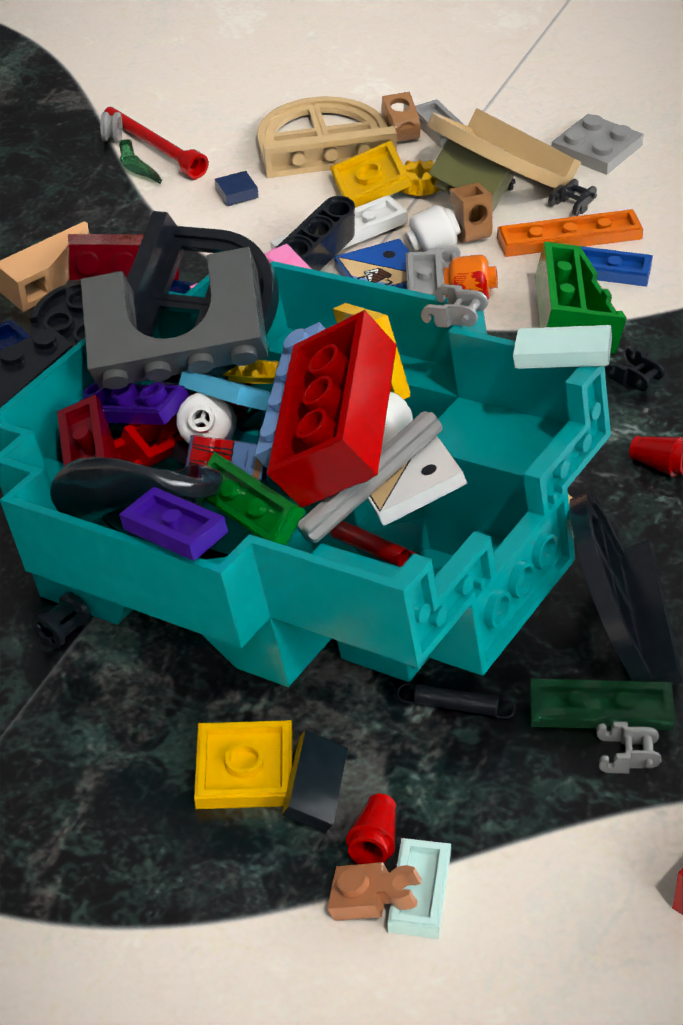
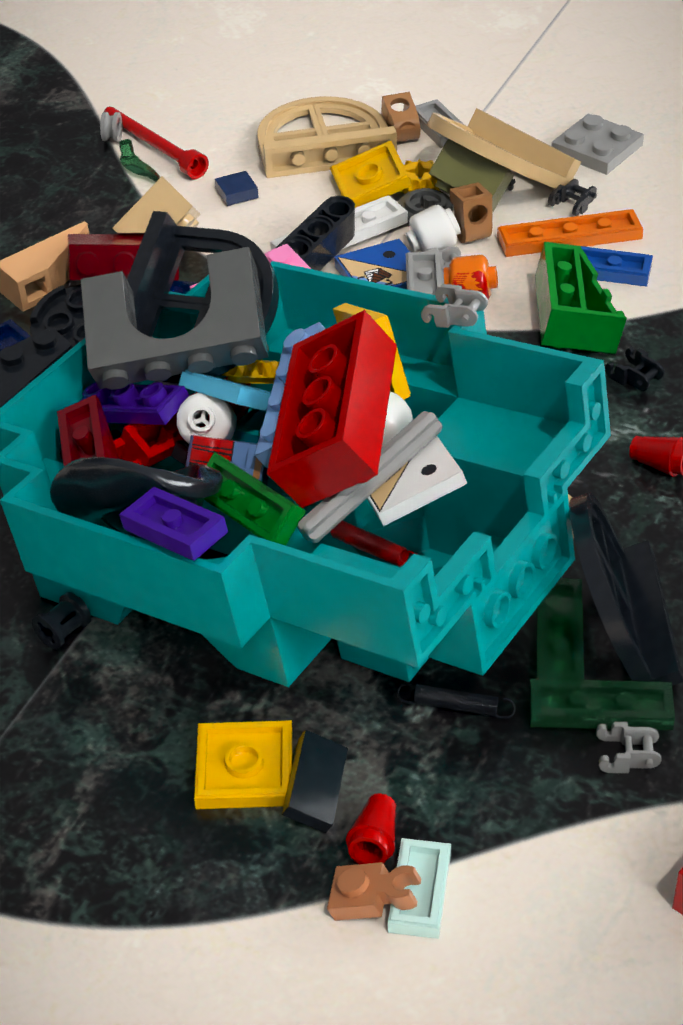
(162, 198): none -> tan slope
(424, 197): none -> dark grey gear
(561, 632): none -> clear green plate
(563, 347): light aqua tile -> none

